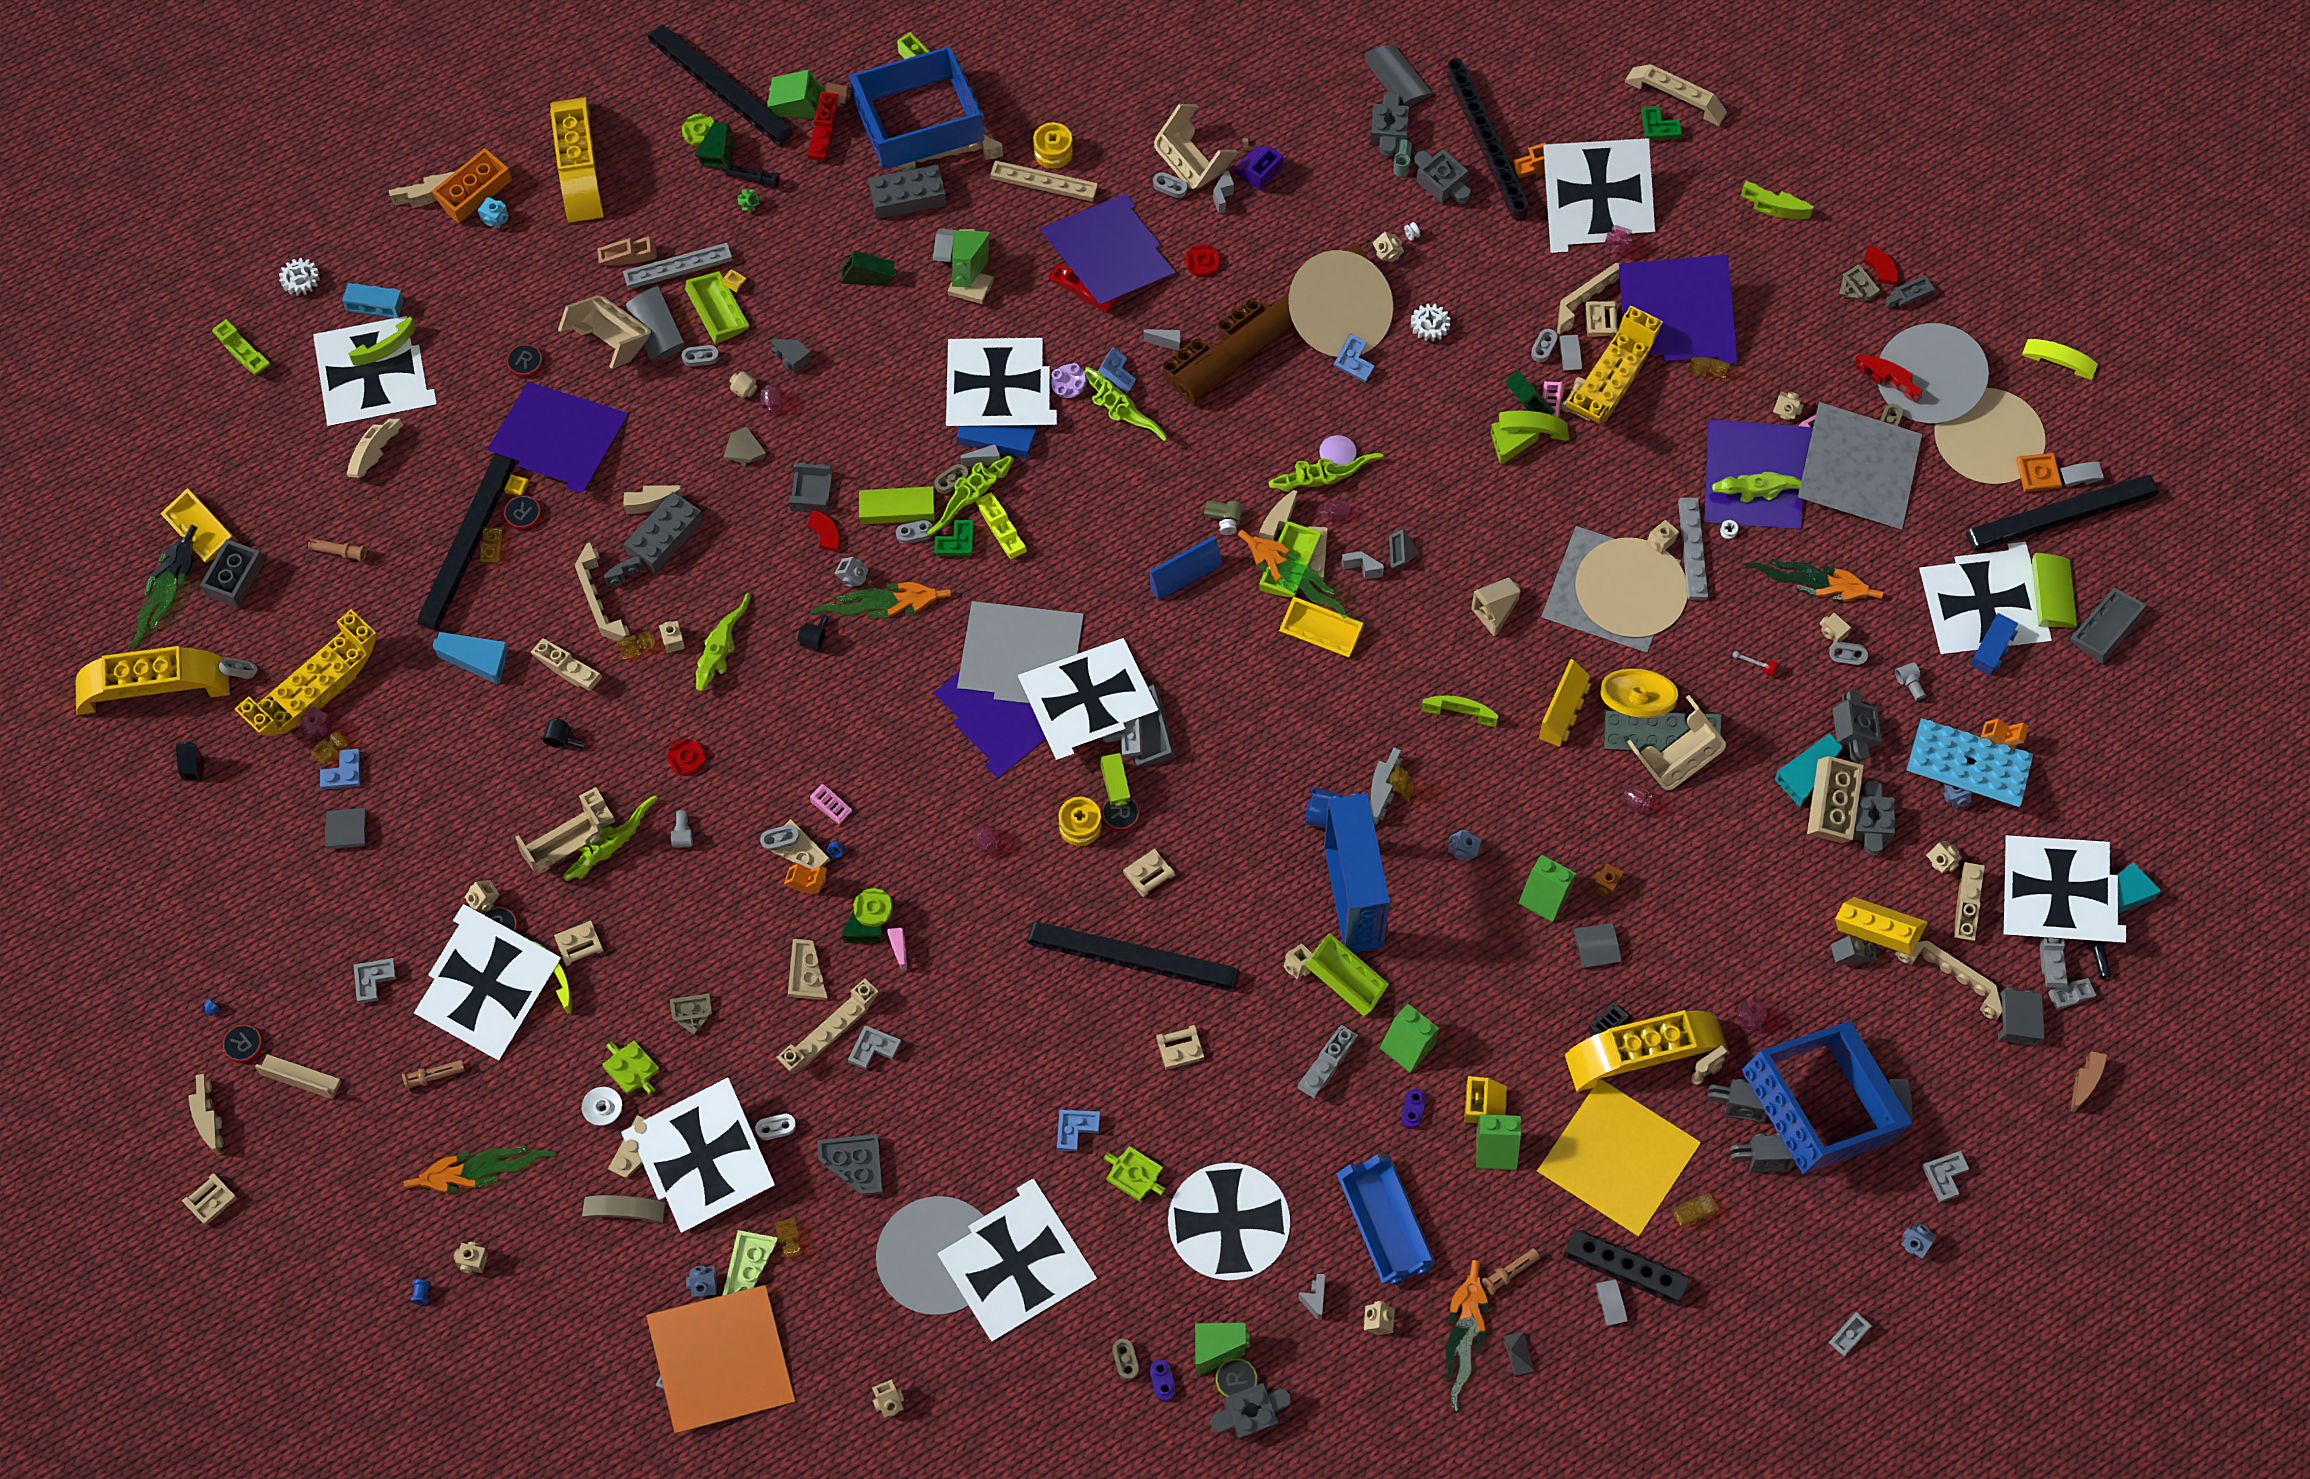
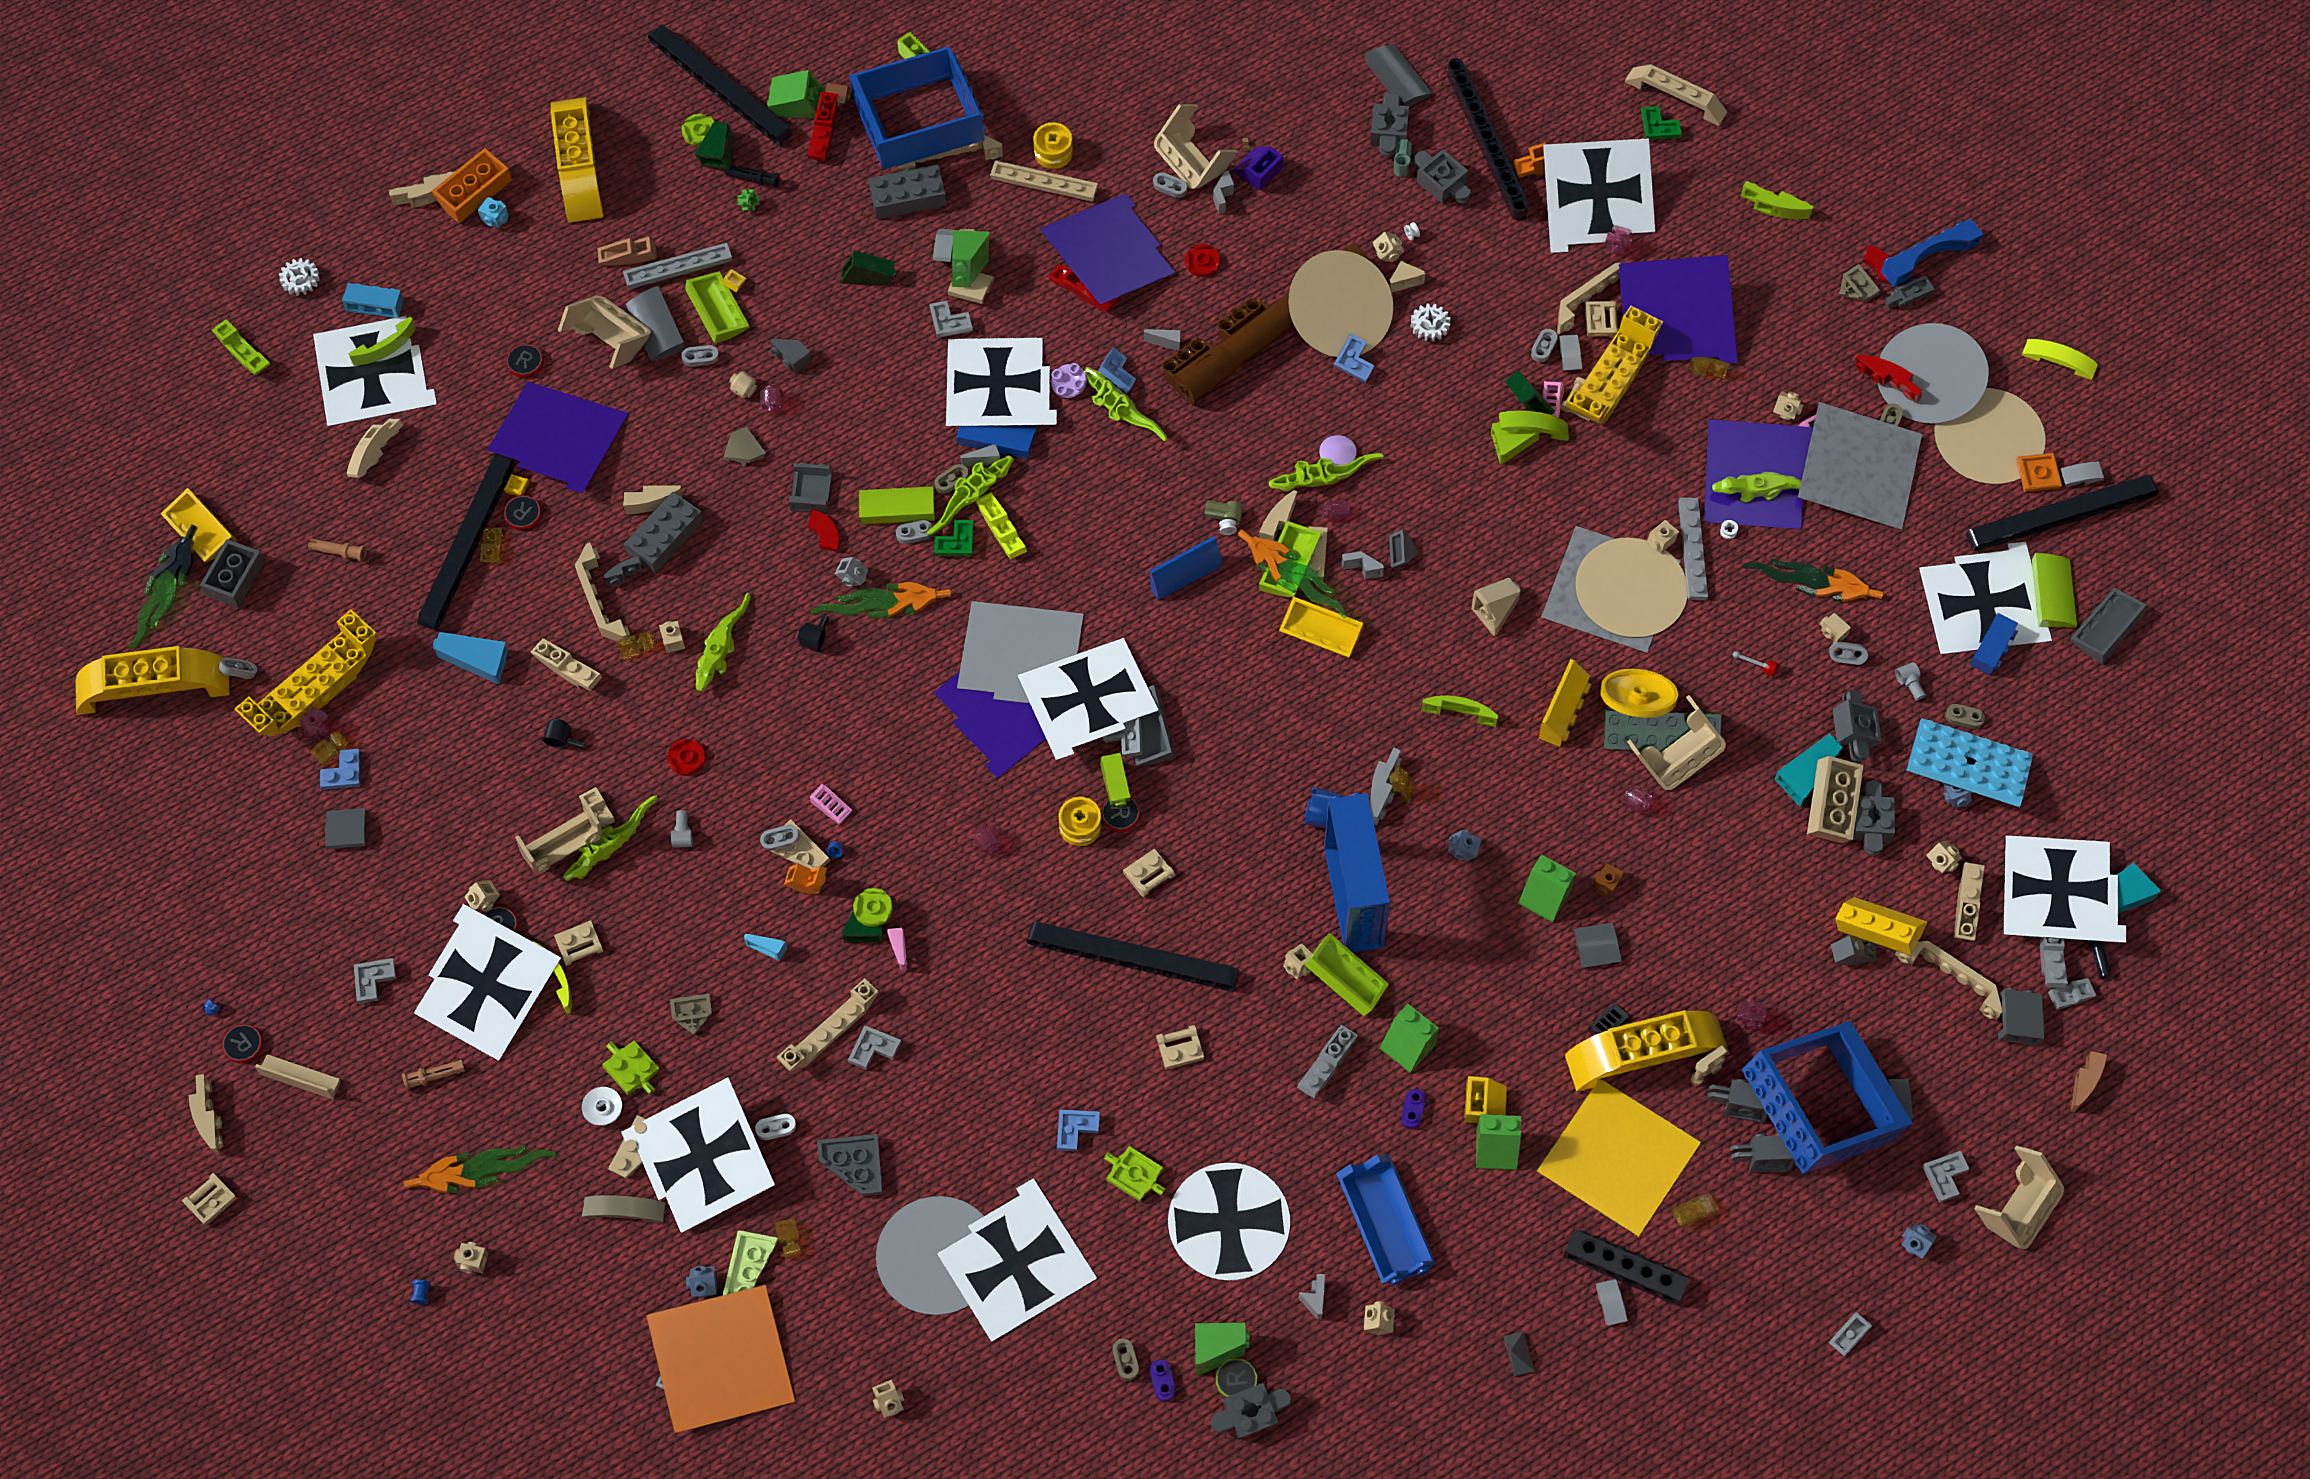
(189, 761): black slope -> none
(771, 947): none -> medium azure slope
(805, 975): tan wing -> none
(948, 324): none -> light grey plate
(1406, 277): none -> tan slope
(1469, 1324): clear green piece -> none
(1503, 1276): nougat pin -> none
(1960, 238): none -> blue arch
(1964, 717): none -> dark tan plate
(2001, 733): orange brick -> none
(2030, 1203): none -> tan windscreen

